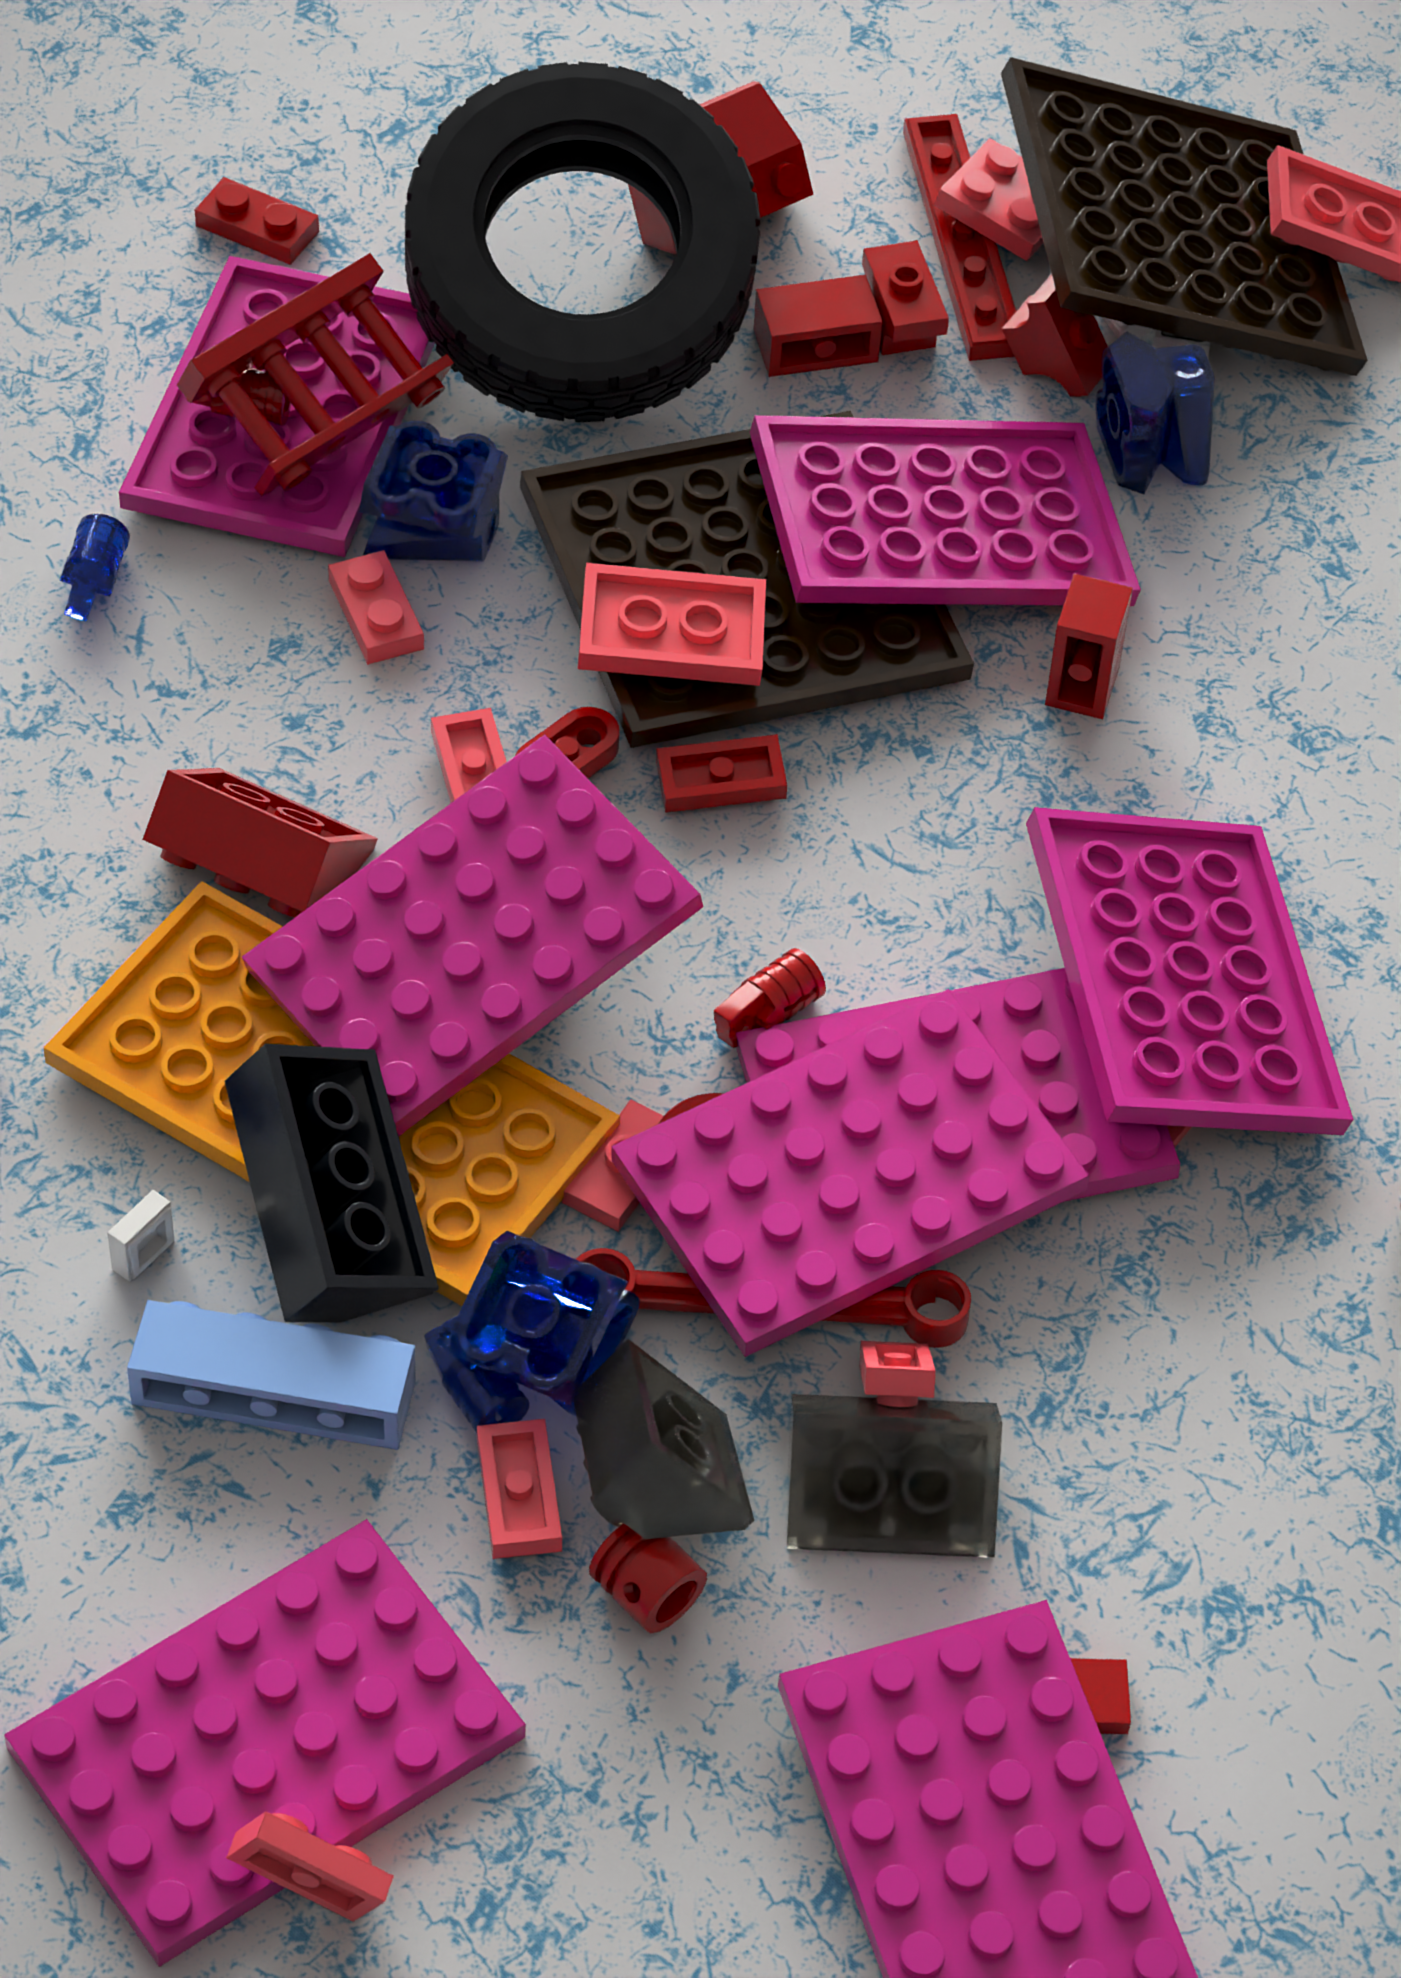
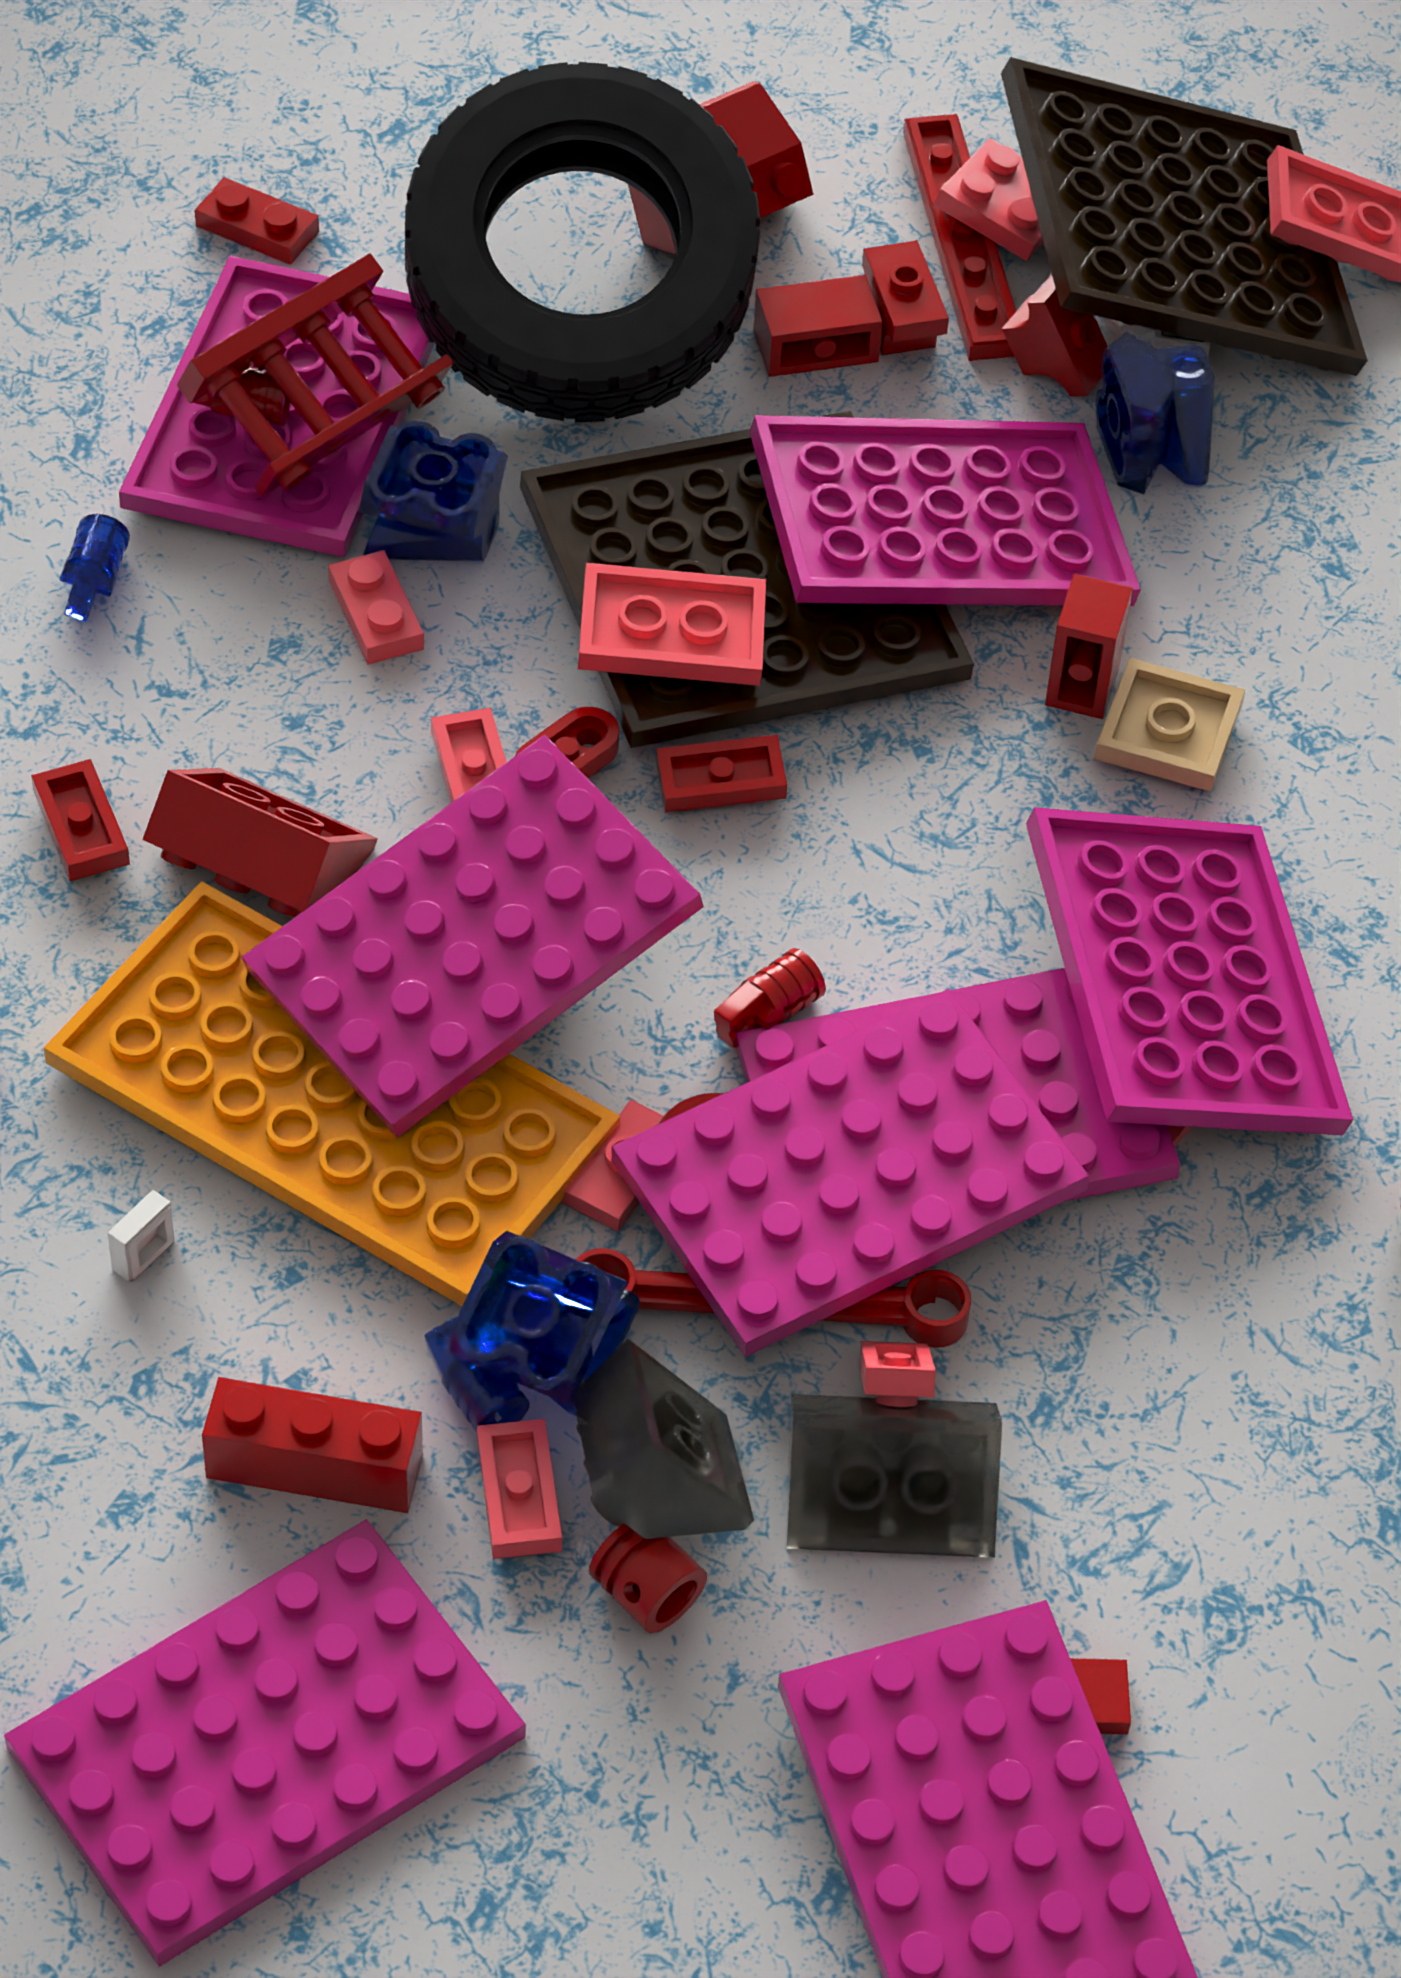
(80, 820): none -> red plate
(272, 1374): light blue brick -> none
(313, 1444): none -> red brick
(324, 1873): coral plate -> none
(329, 1182): black slope -> none
(1169, 724): none -> tan plate

